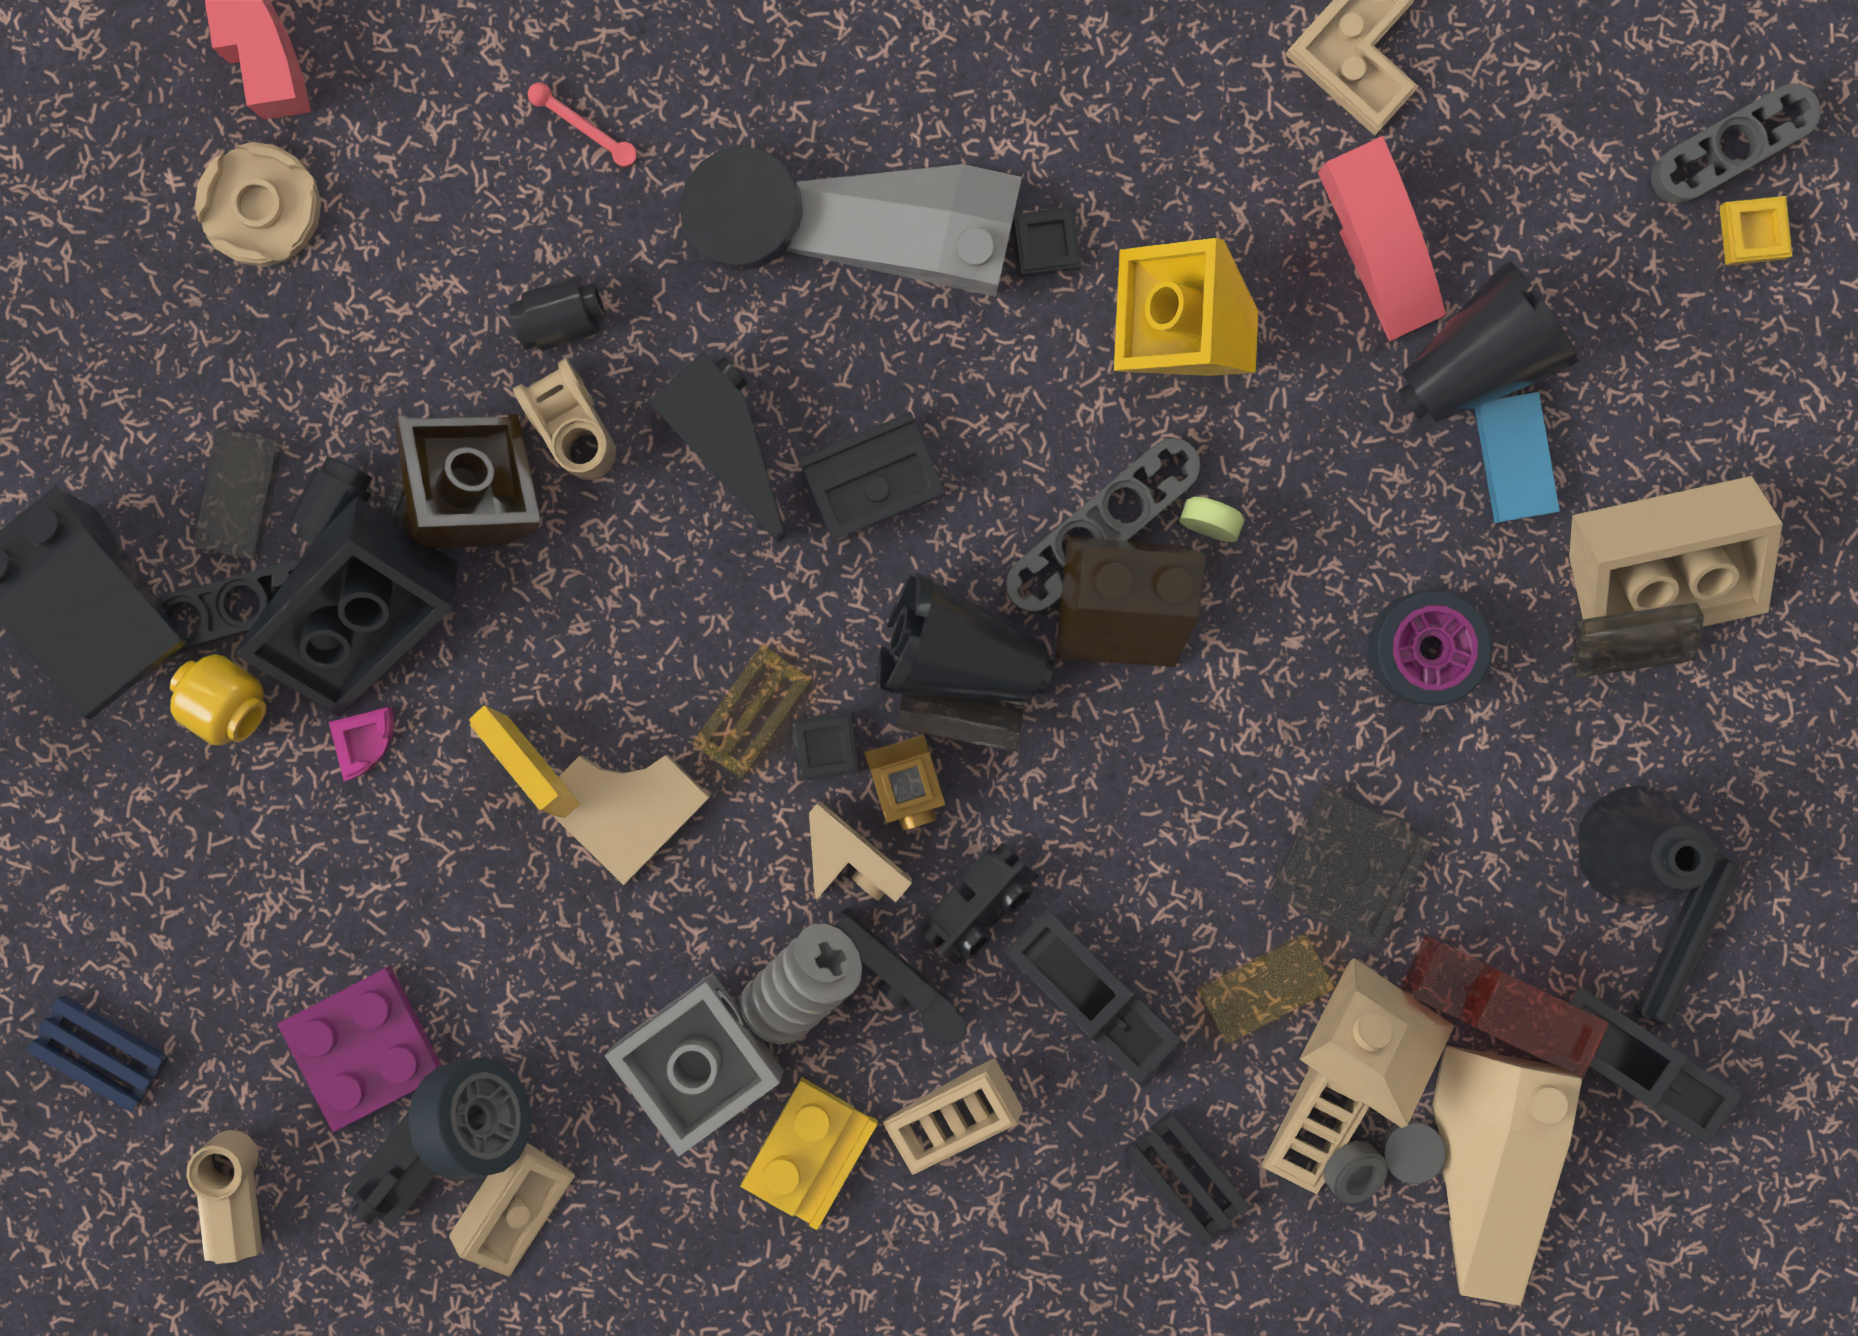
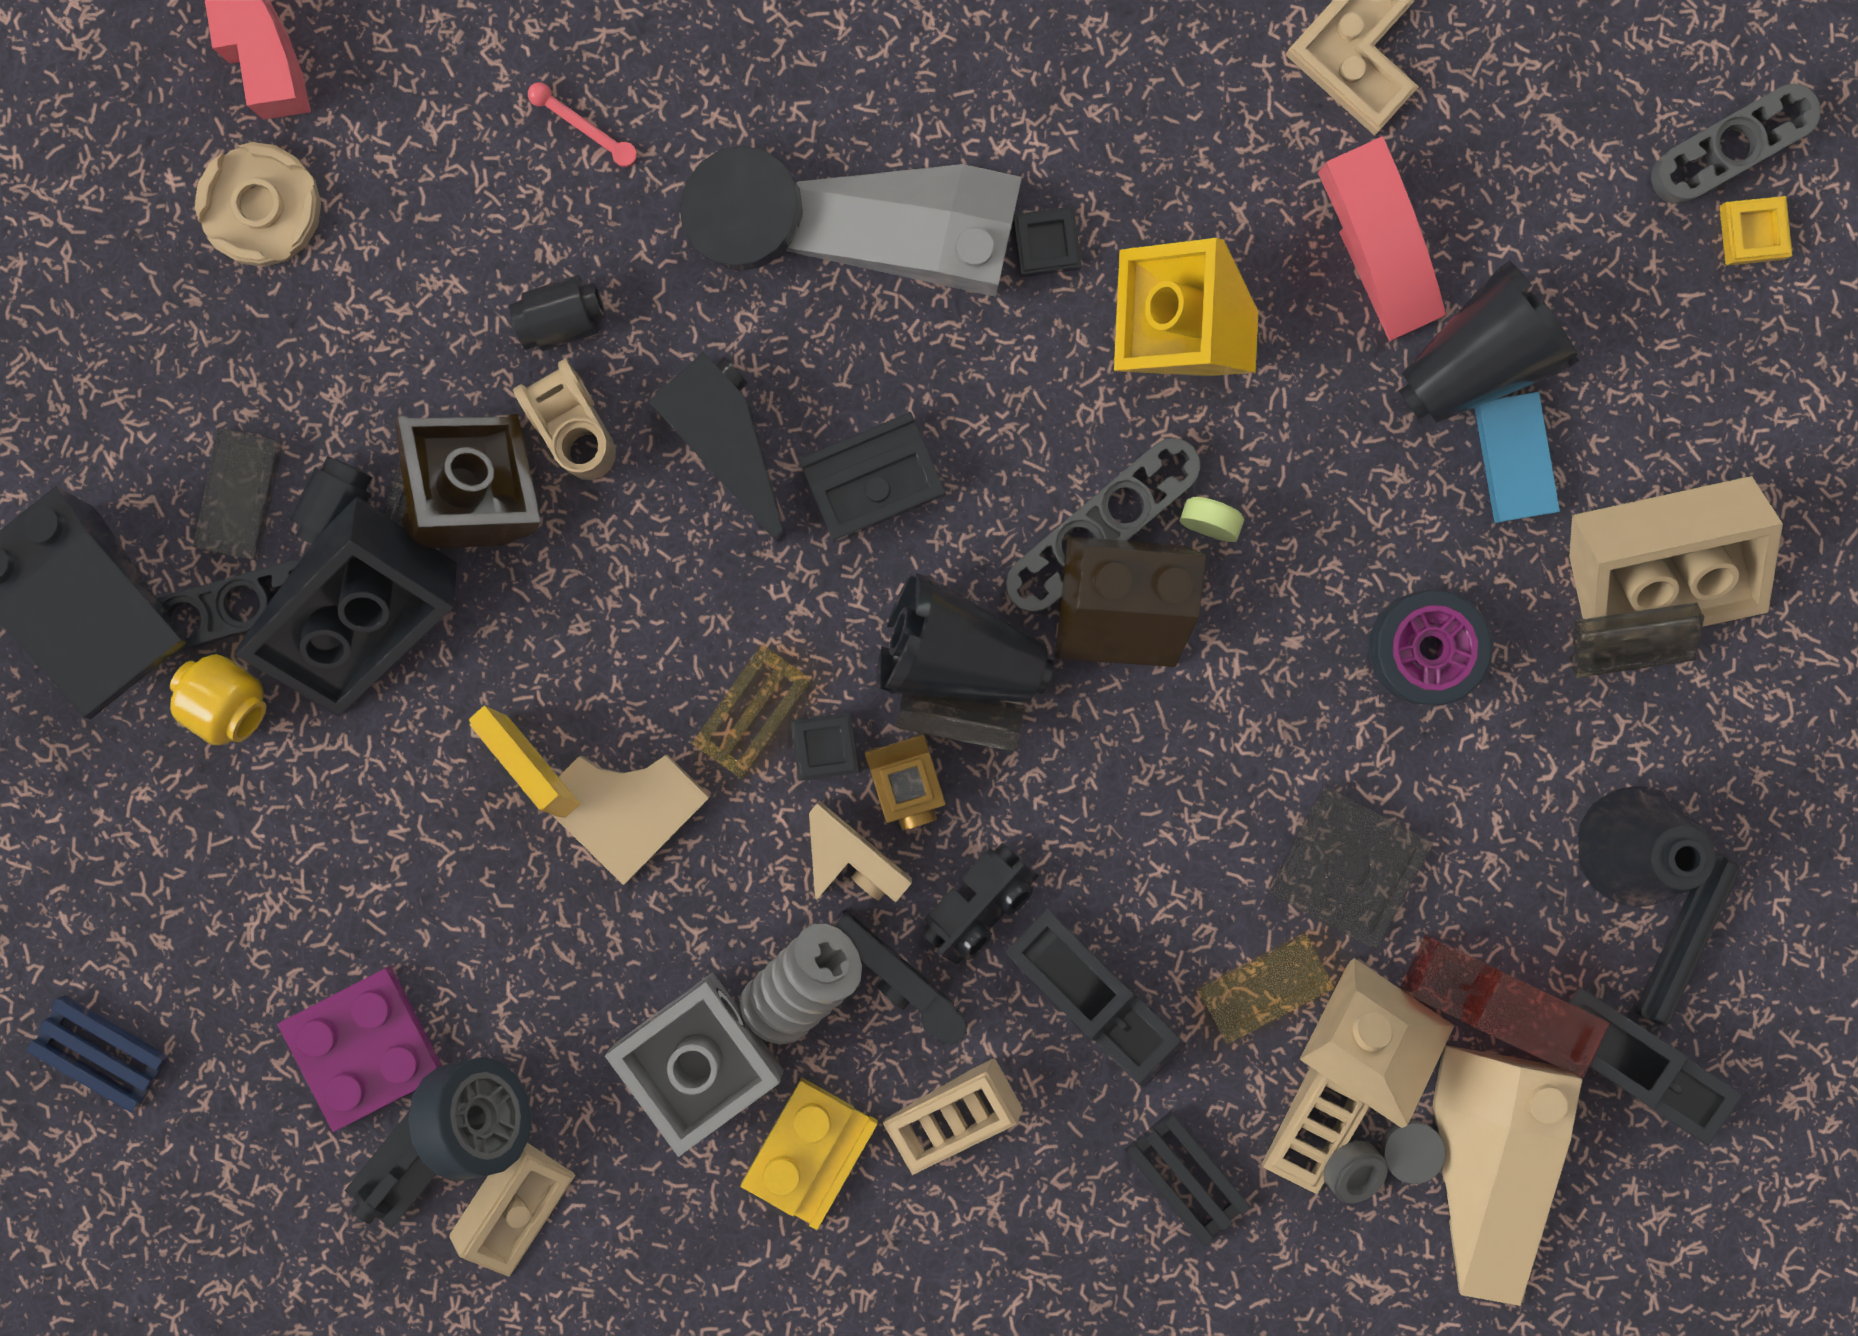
(227, 1202): tan piece -> none
(362, 740): dark pink tile -> none

